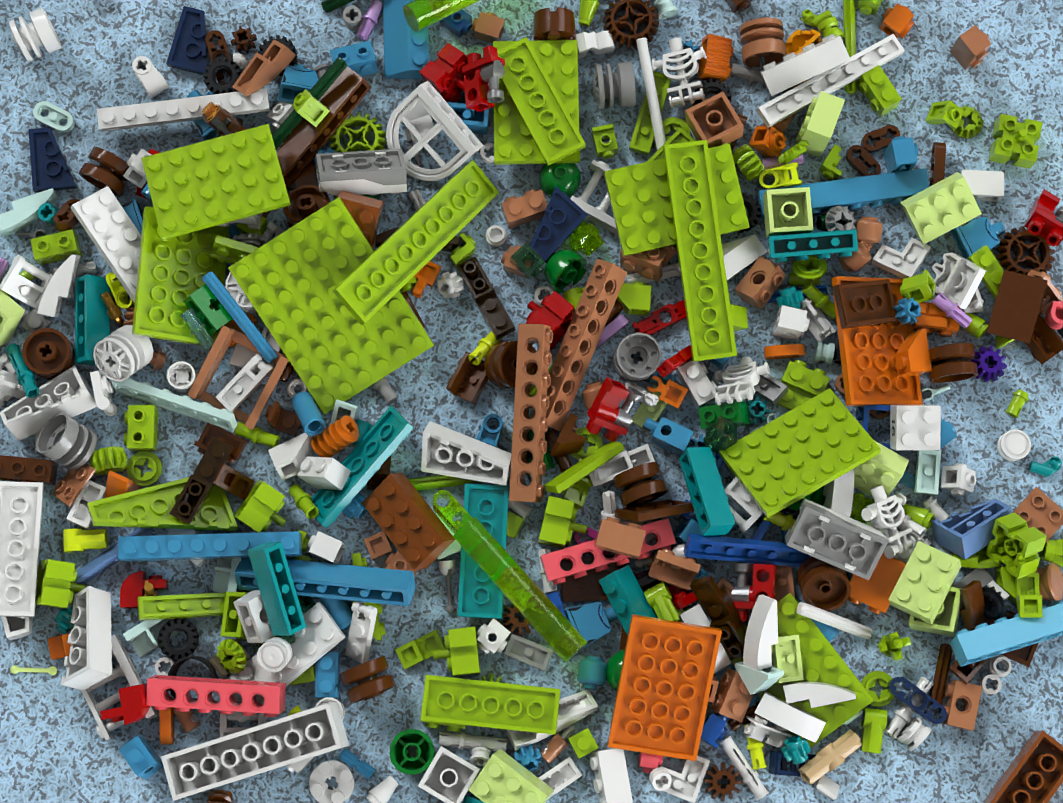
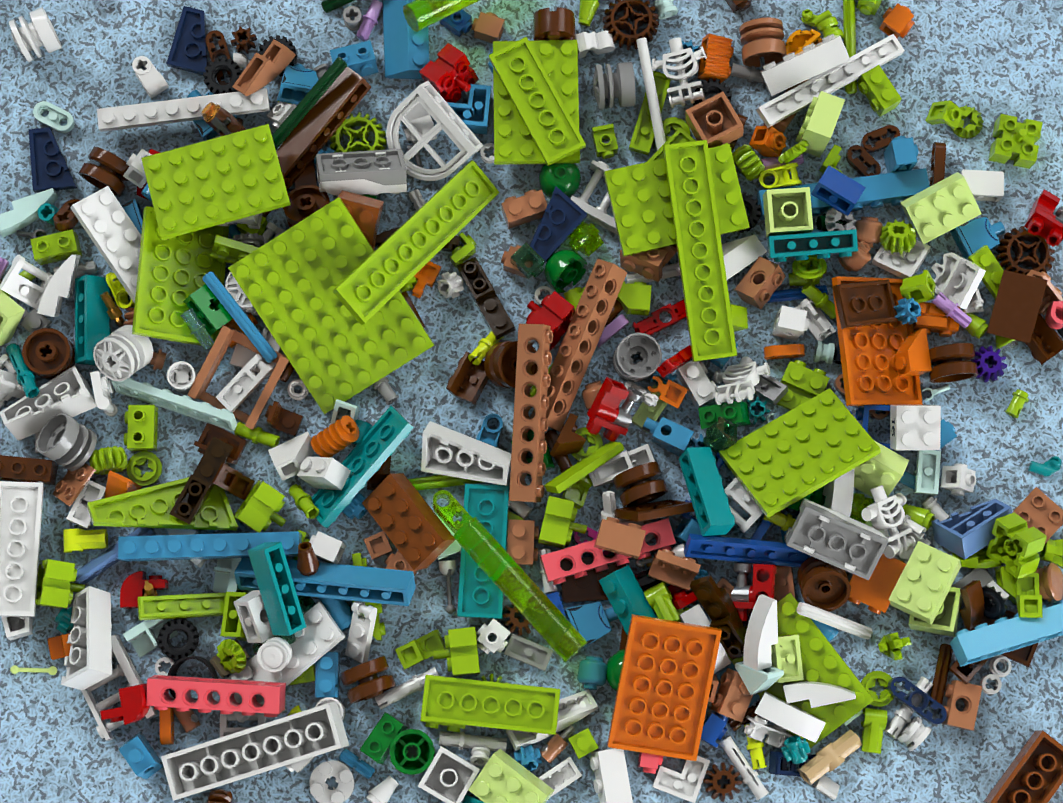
(307, 561): none -> reddish brown cone
(308, 413): dark azure pin -> none
(310, 108): lime bracket -> none
(378, 742): none -> green brick
(403, 690): none -> white pin
(480, 73): red hips -> none
(496, 235): white plate -> none
(521, 541): none -> nougat bracket
(664, 783): white bush -> none
(790, 297): teal gear -> none
(838, 190): none -> blue brick
(898, 237): none -> lime gear
(971, 48): nougat brick -> none
(1013, 445): white wheel -> none

